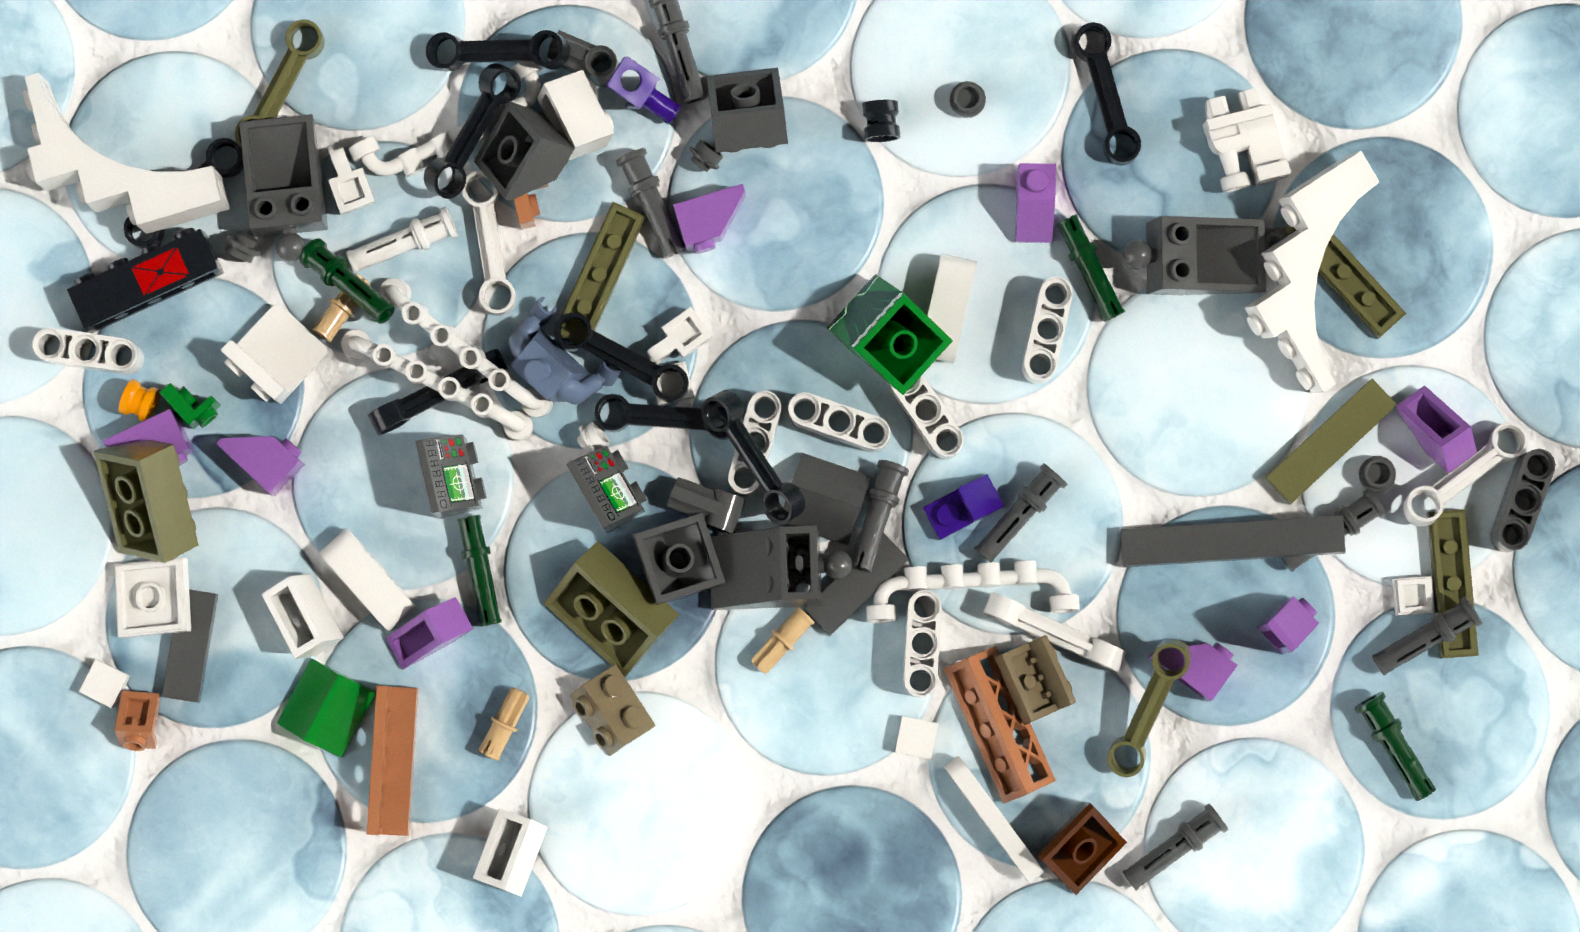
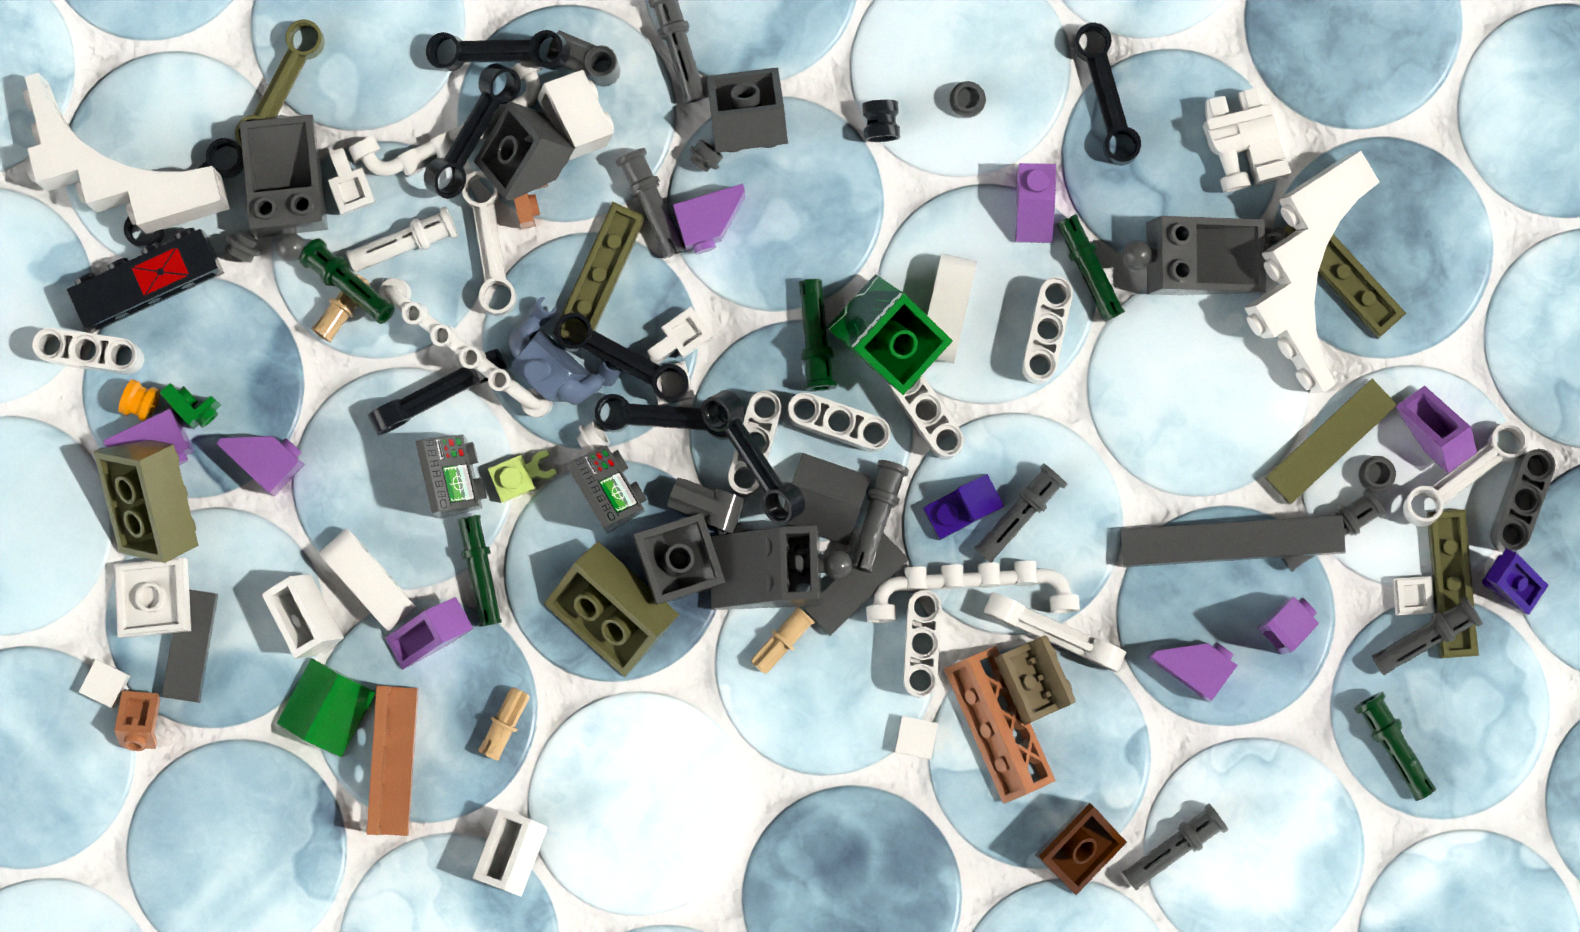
(275, 354): white bracket -> none
(358, 345): white bar -> none
(516, 477): none -> yellowish green plate
(611, 710): dark tan bracket -> none
(645, 93): bracket -> none
(816, 352): none -> dark green pin
(993, 819): white beam -> none
(1149, 708): olive piece -> none
(1515, 581): none -> dark purple slope

